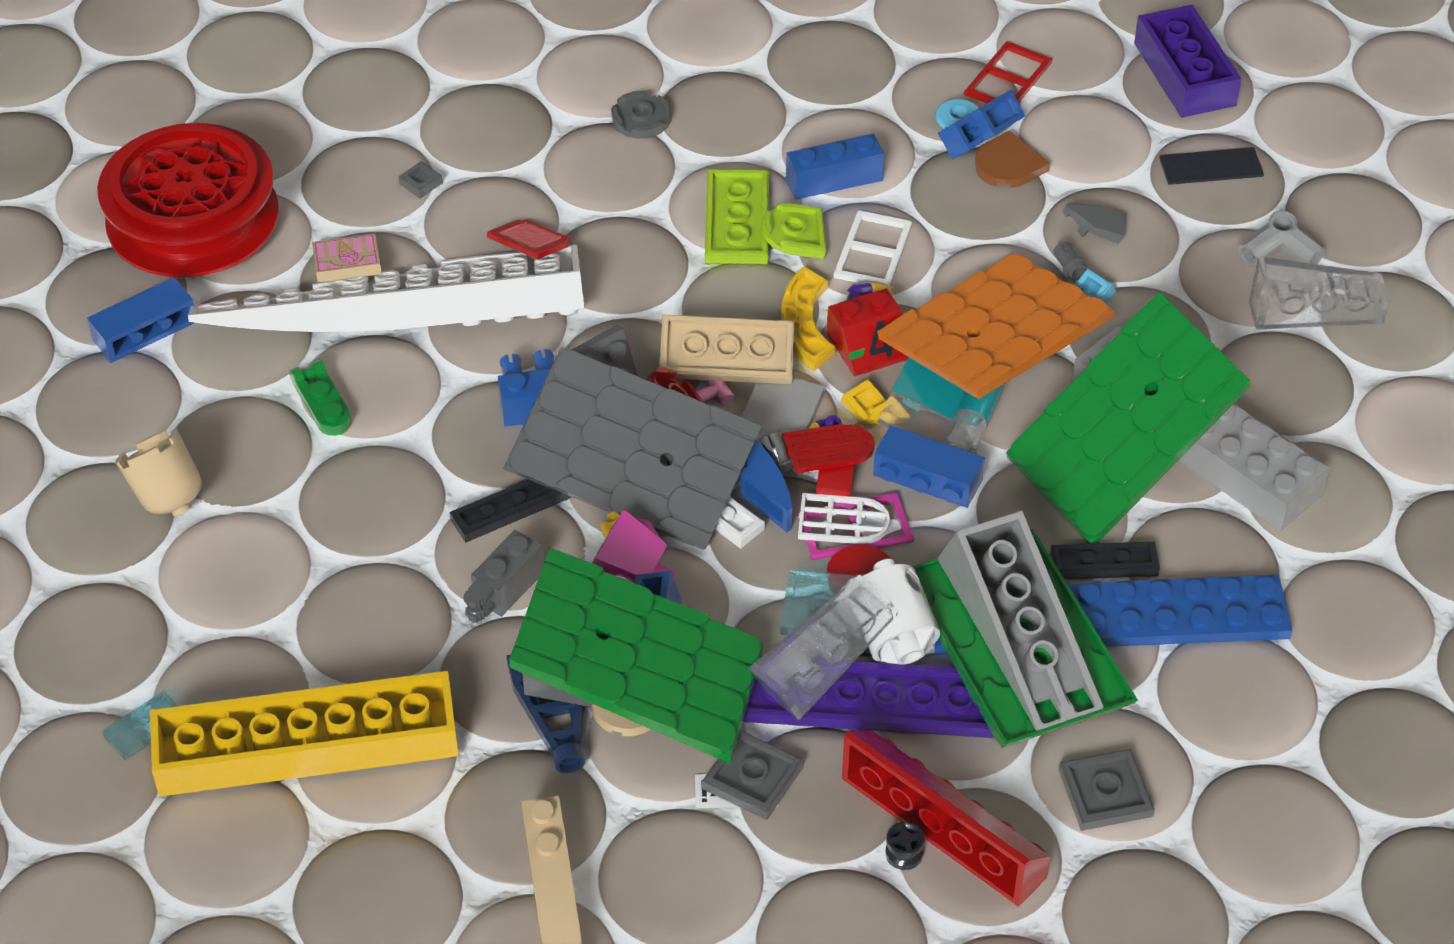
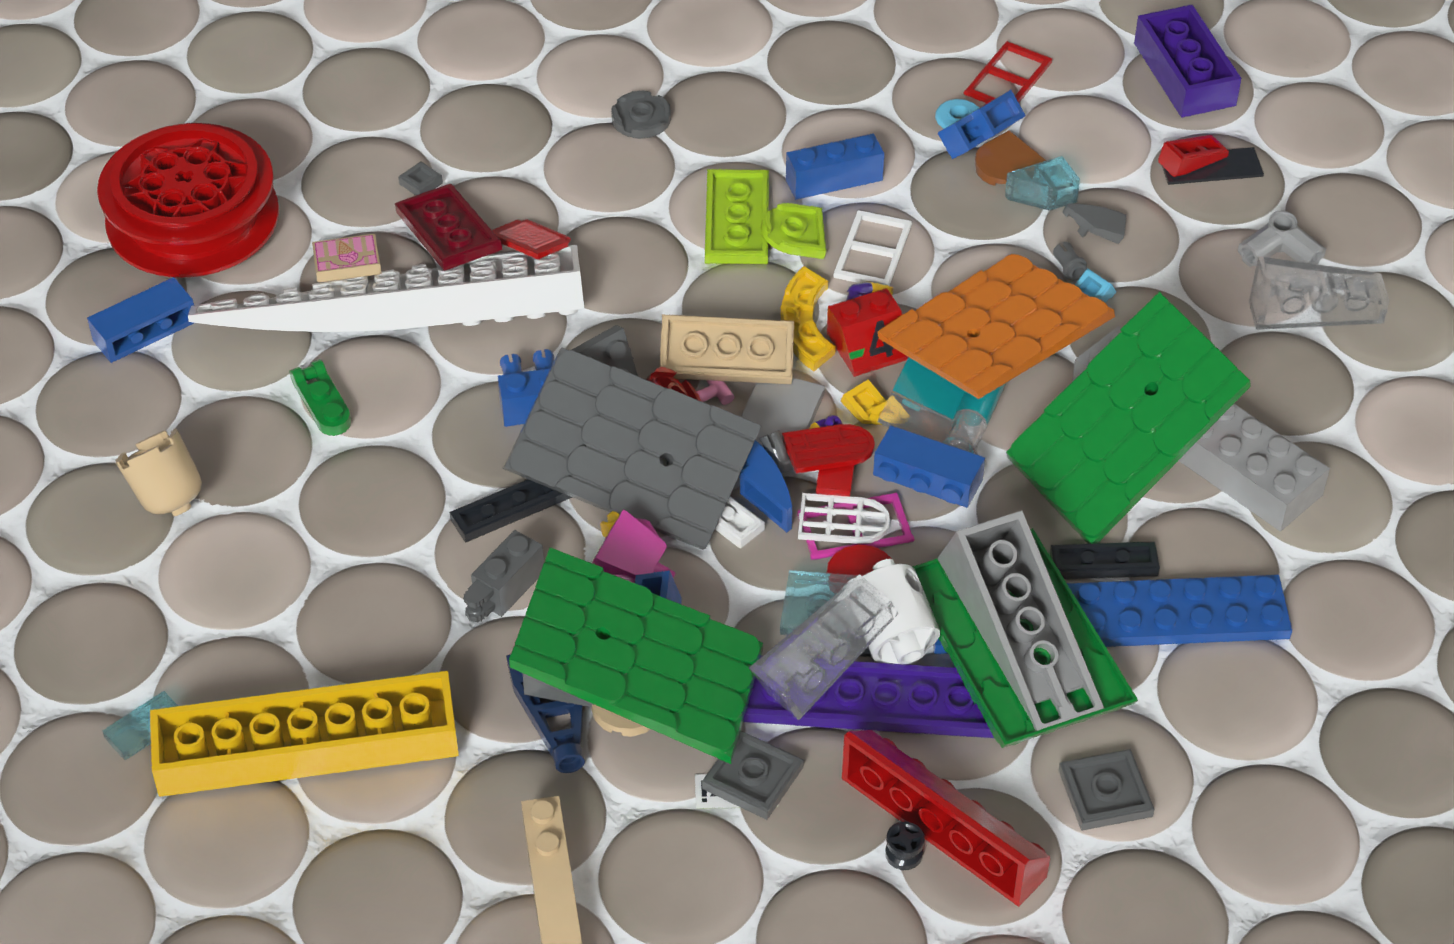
(448, 226): none -> dark red tile
(1044, 184): none -> clear light blue slope
(1190, 154): none -> red slope

